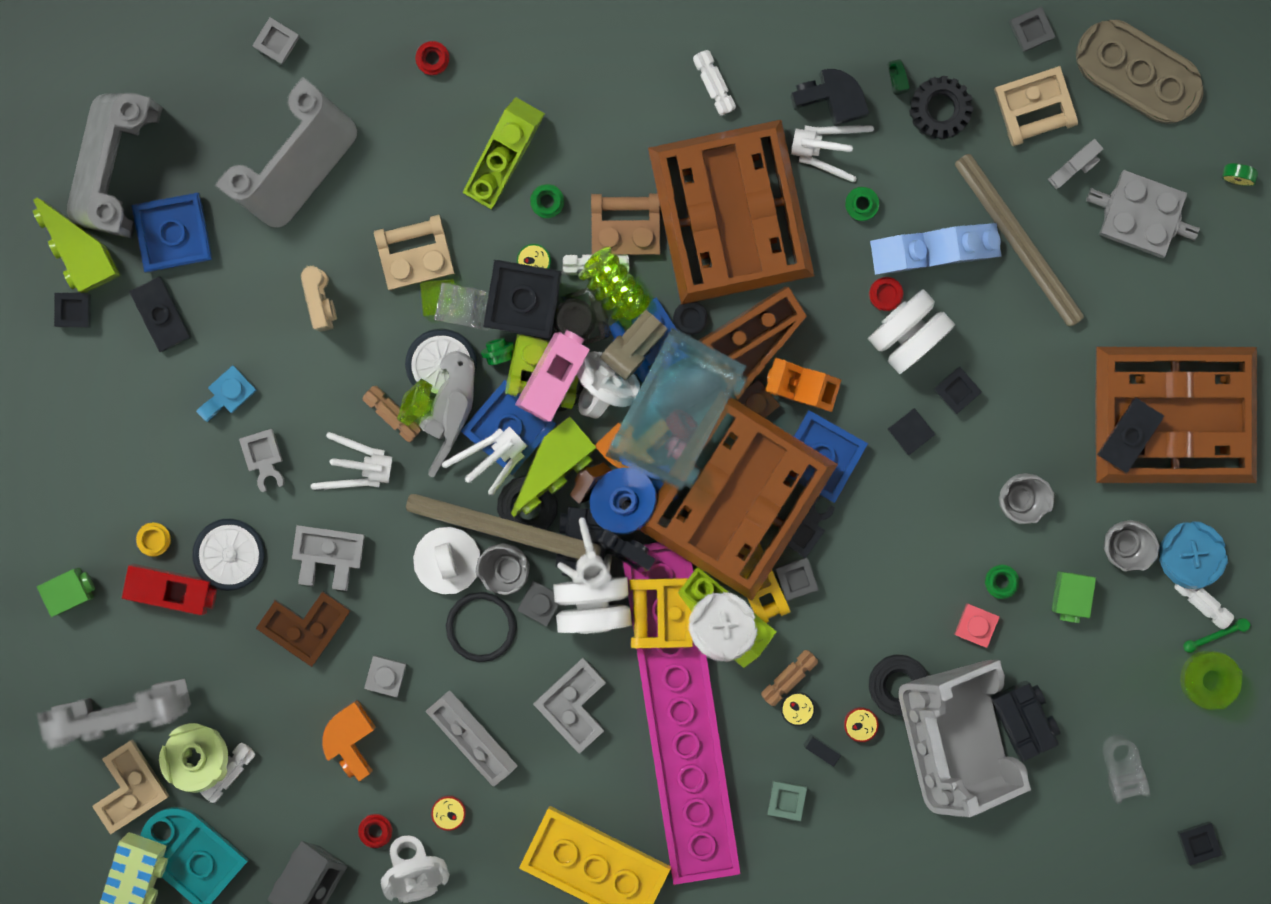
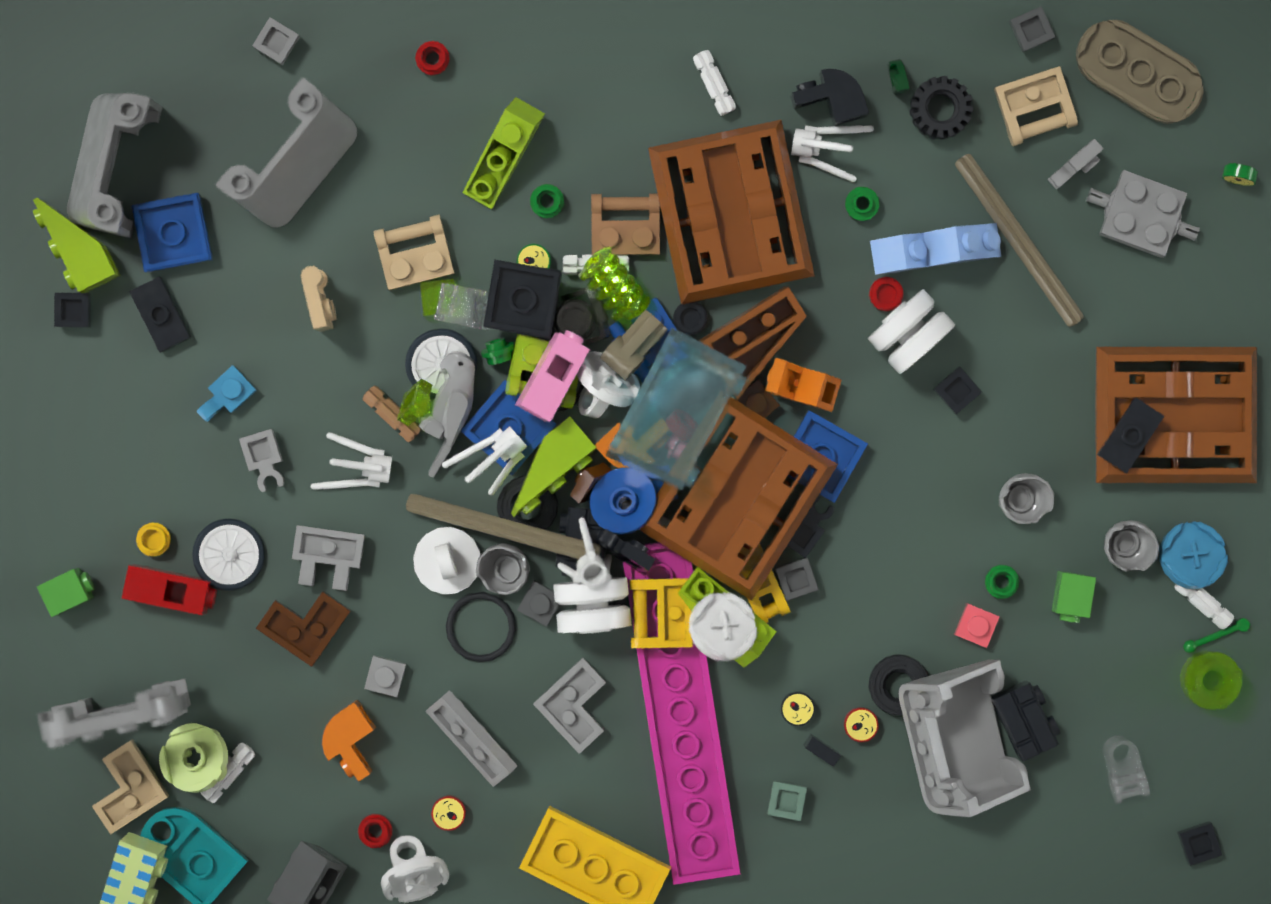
(789, 678): medium nougat axle -> none
(911, 431): black tile -> none

